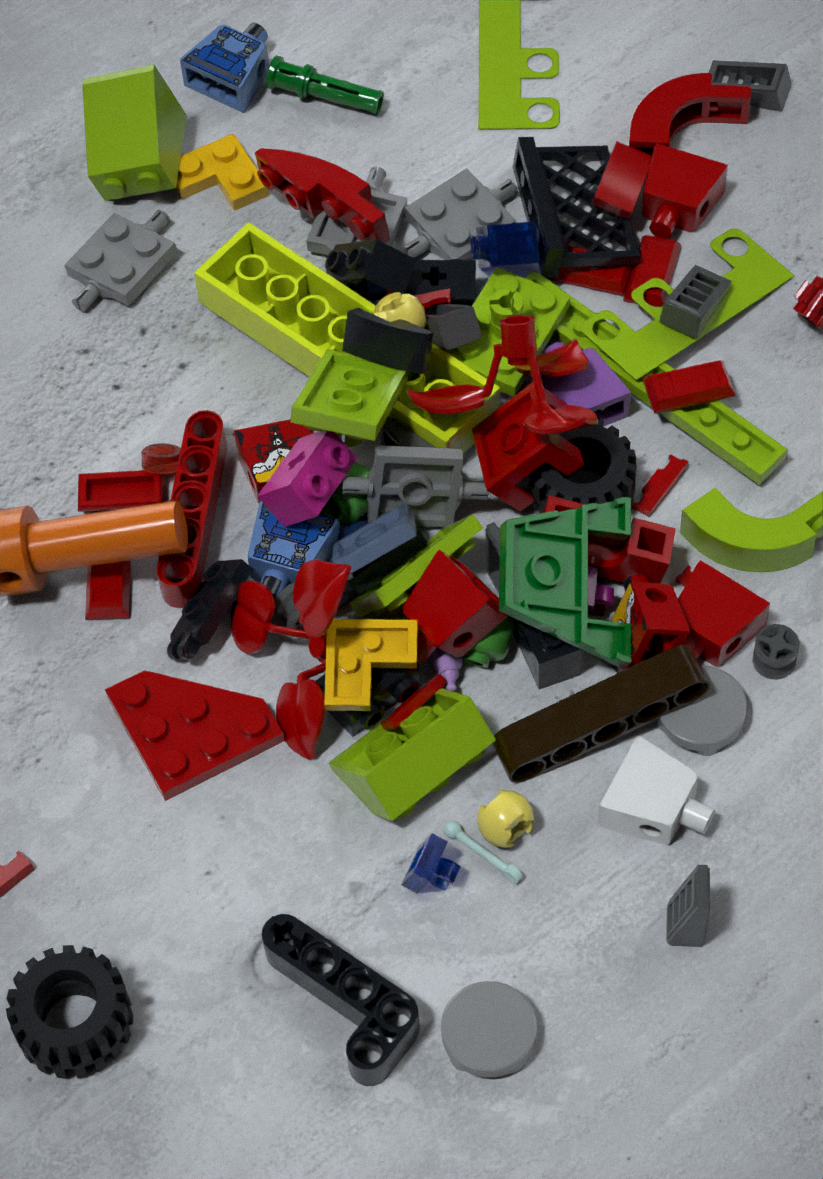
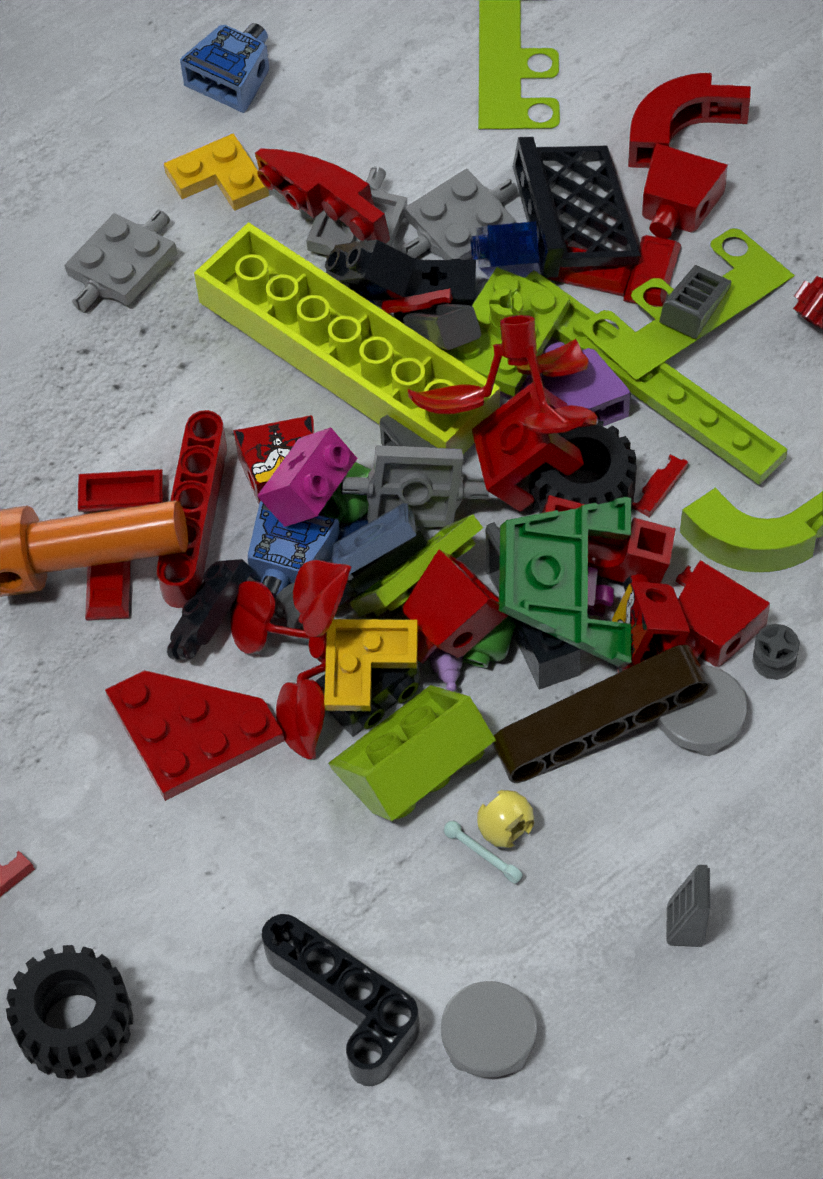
(132, 132): lime slope -> none
(160, 458): clear red tile -> none
(307, 82): green pin -> none
(348, 397): lime plate -> none
(387, 343): black slope -> none
(402, 307): light yellow piece -> none
(414, 702): red piece -> none
(430, 866): clear blue tile -> none
(622, 180): red slope -> none
(653, 796): white torso -> none
(688, 386): red tile -> none
(772, 79): dark grey slope -> none

